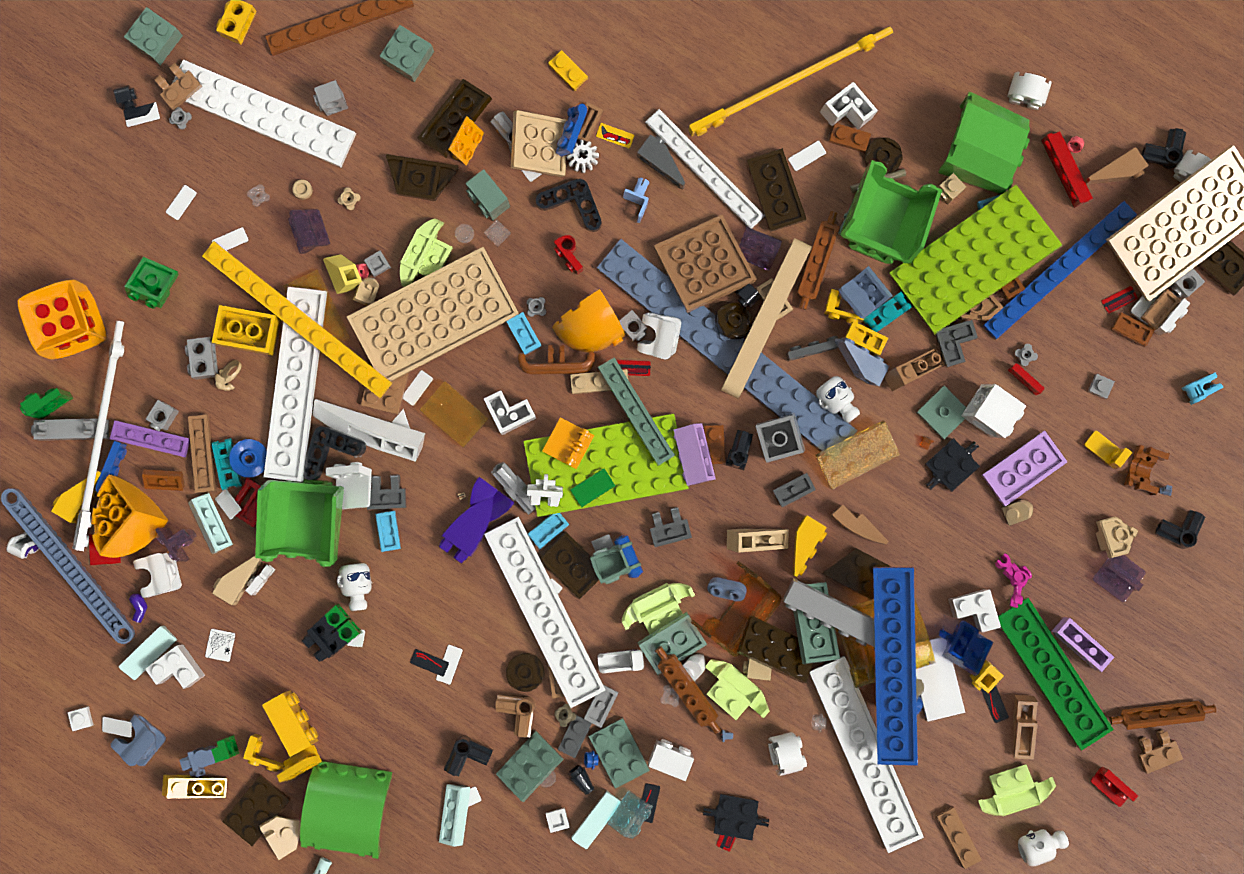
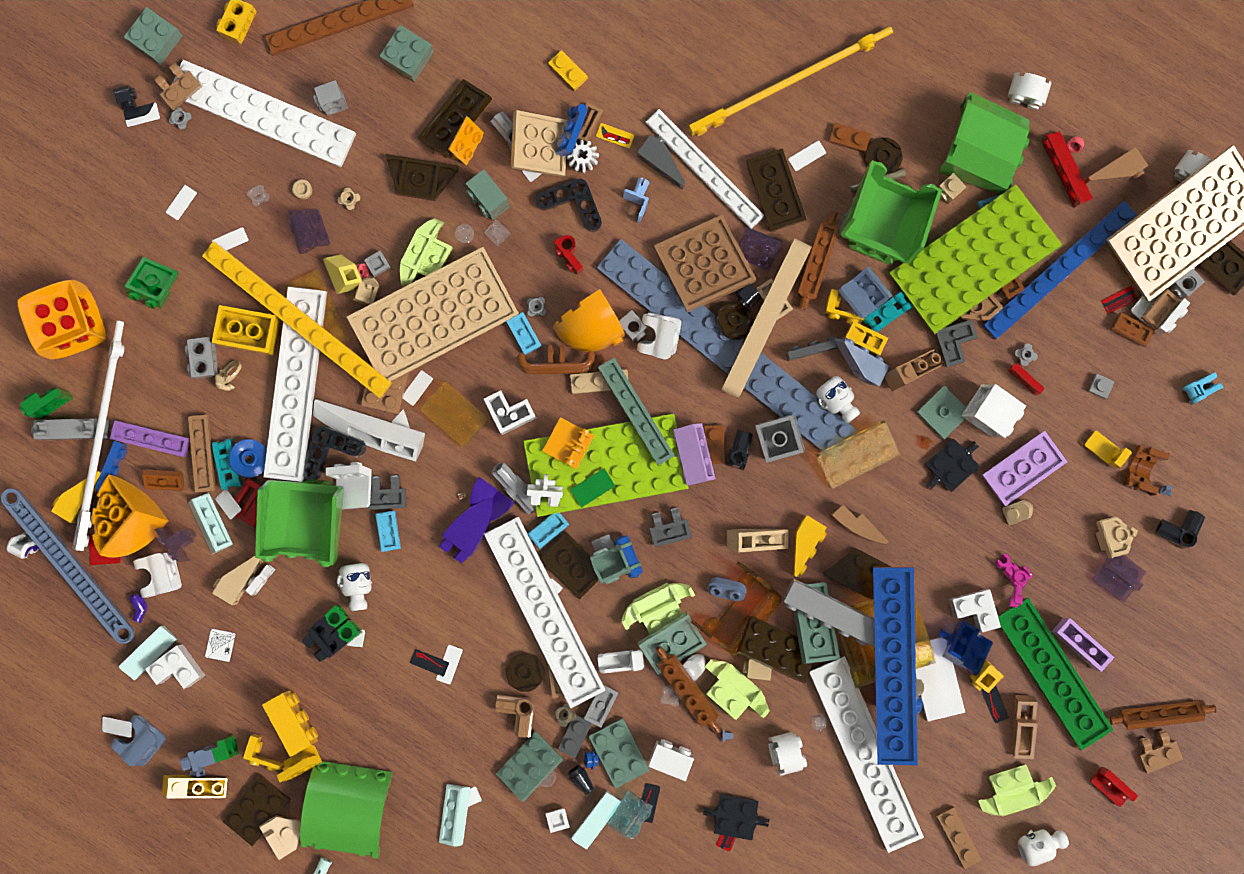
(80, 718): white plate -> none
(170, 414): light grey brick -> none
(458, 757): black piece -> none
(635, 368): sticker -> none
(794, 490): dark grey plate -> none
(849, 103): white brick -> none
(1173, 147): black piece -> none

